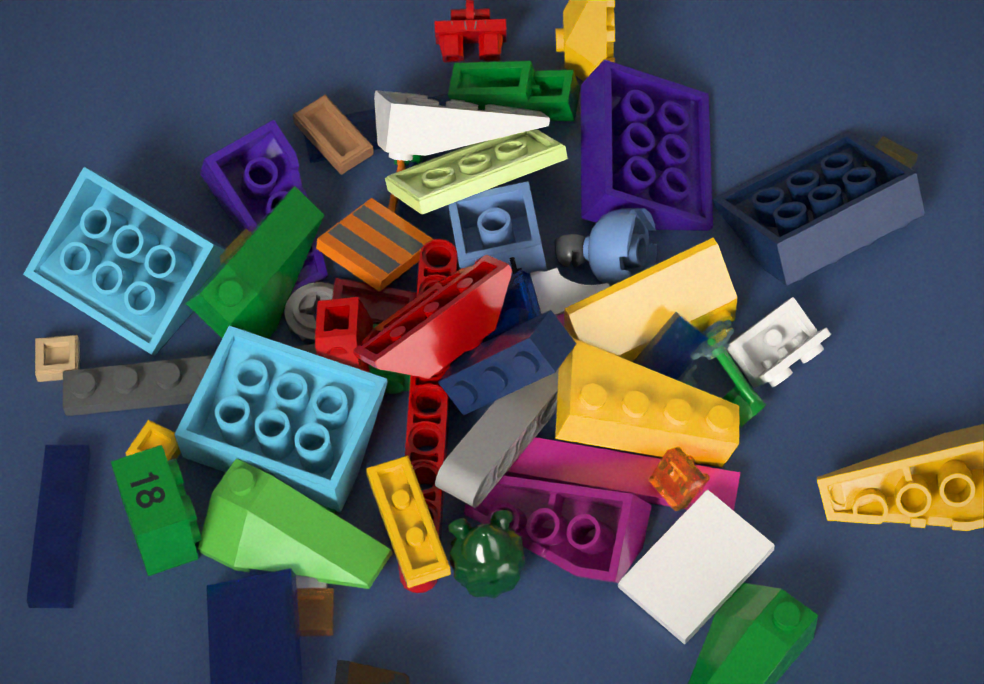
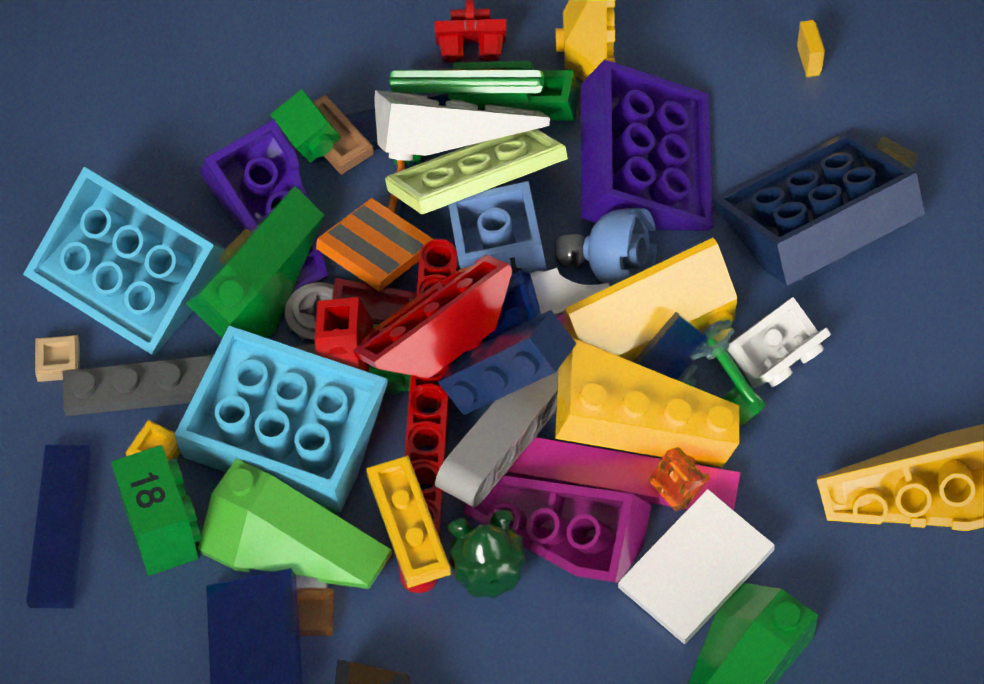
(306, 126): none -> green brick
(467, 80): none -> axle
(810, 48): none -> yellow tile

